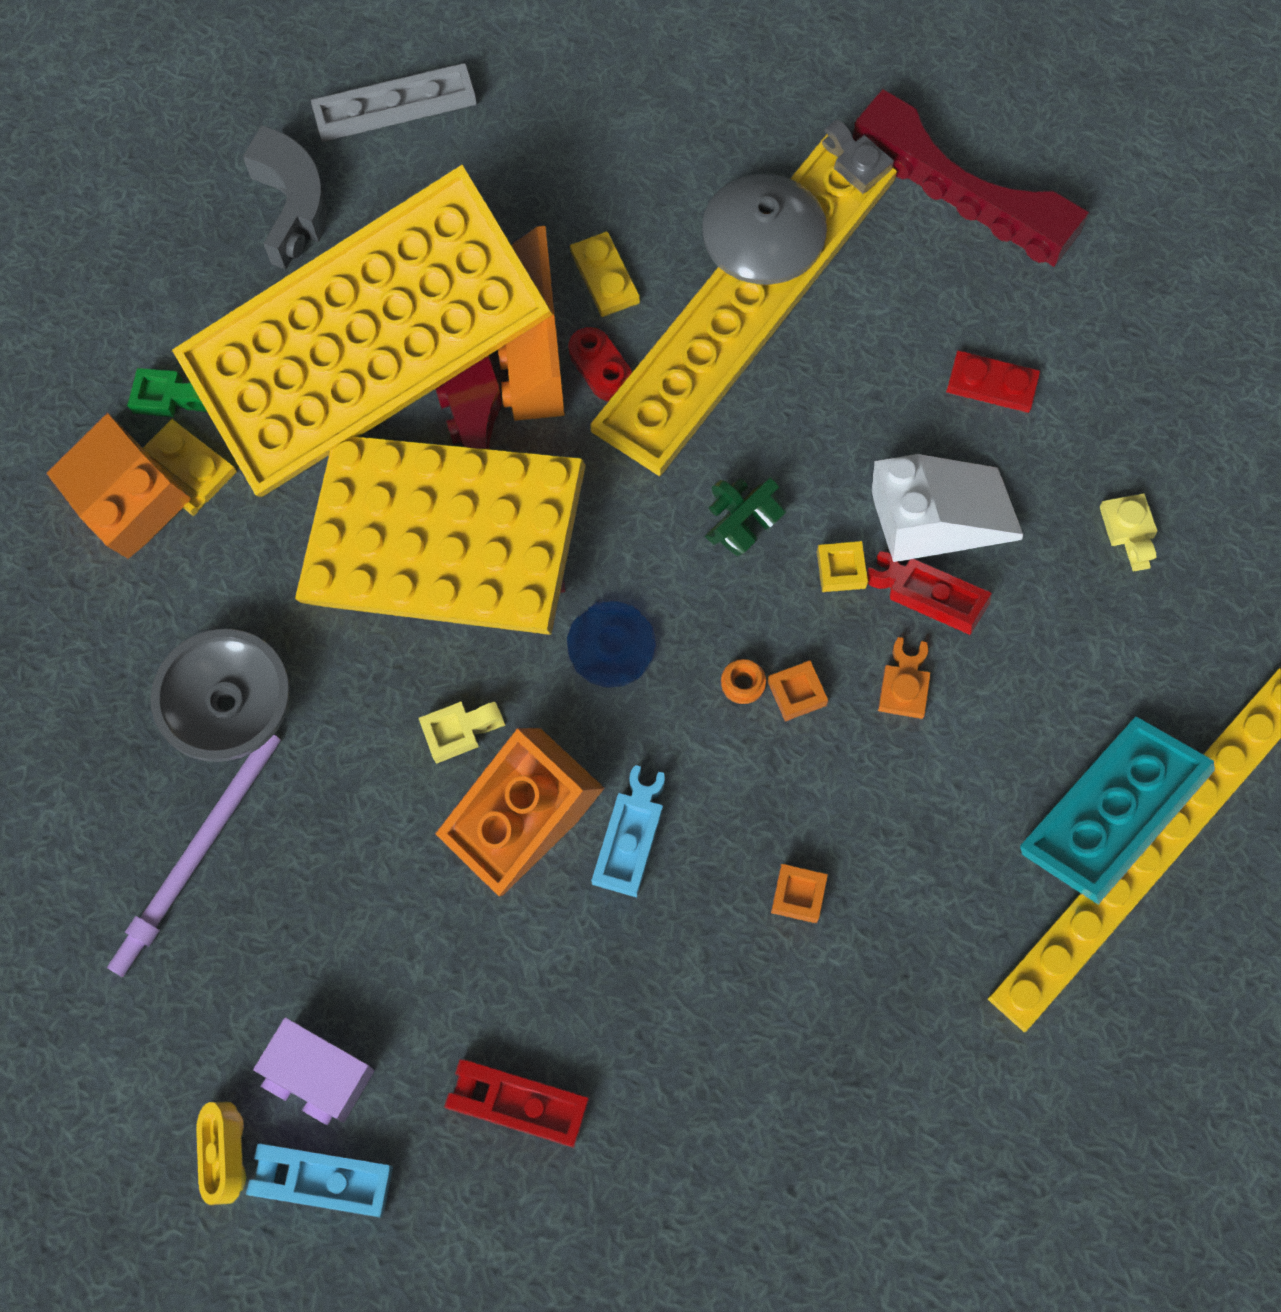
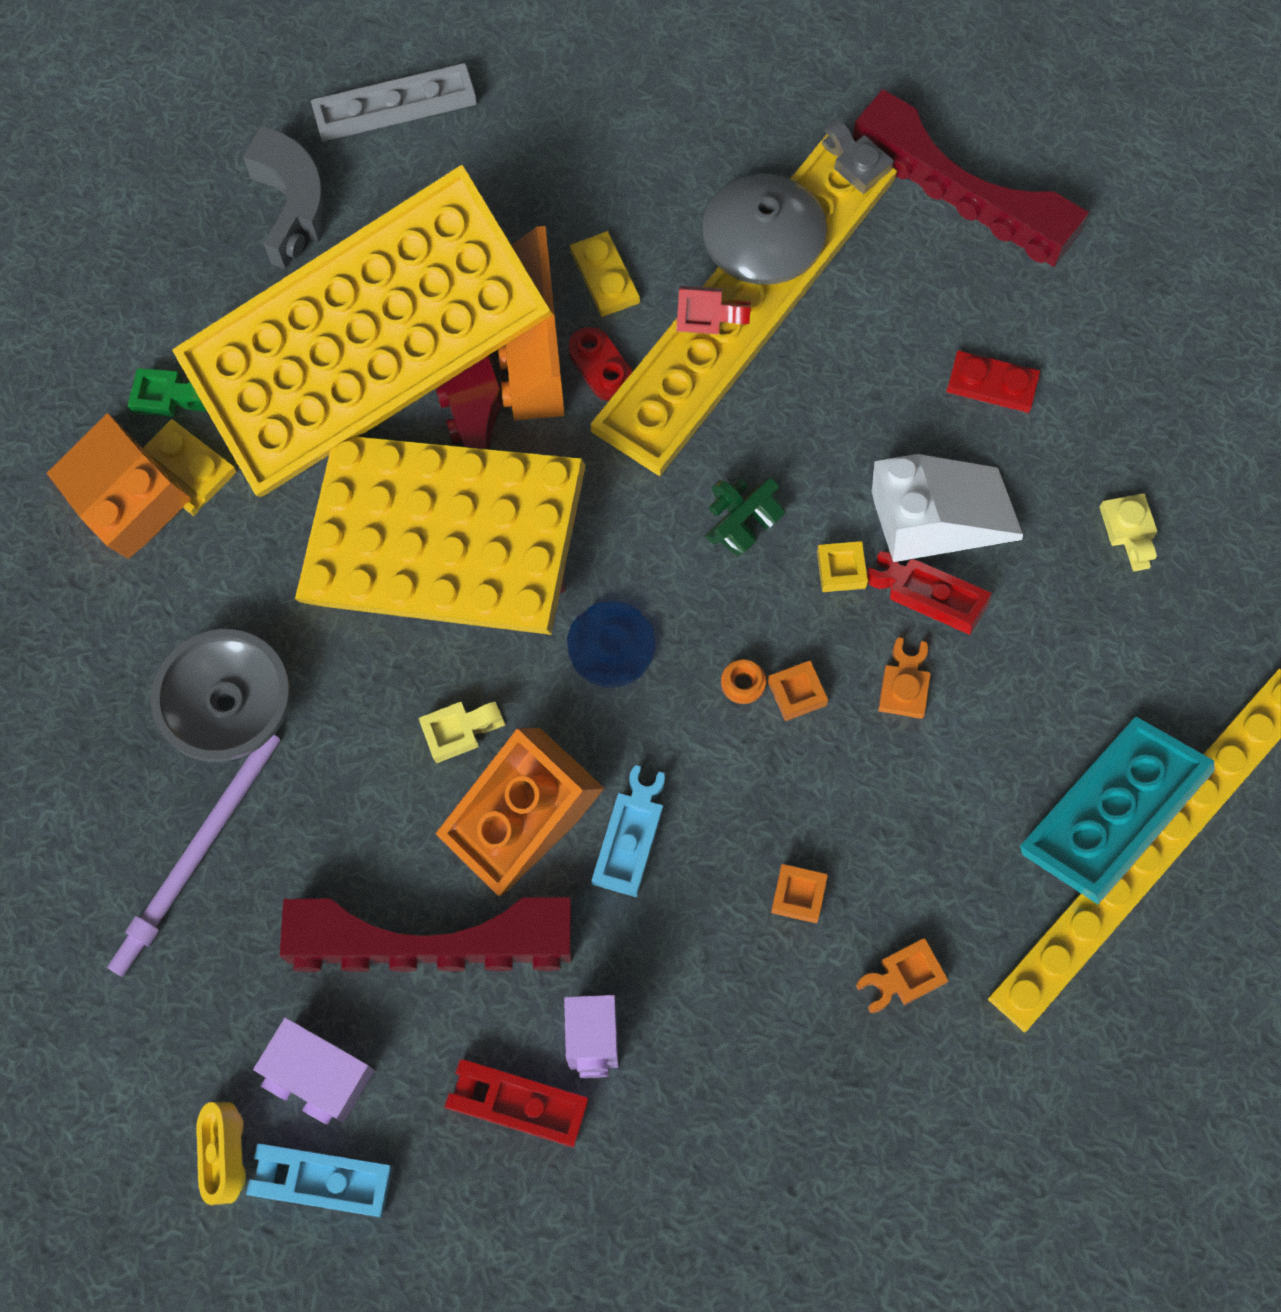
(527, 932): none -> dark red arch
(591, 1035): none -> lavender brick
(702, 310): none -> plate
(908, 973): none -> orange plate

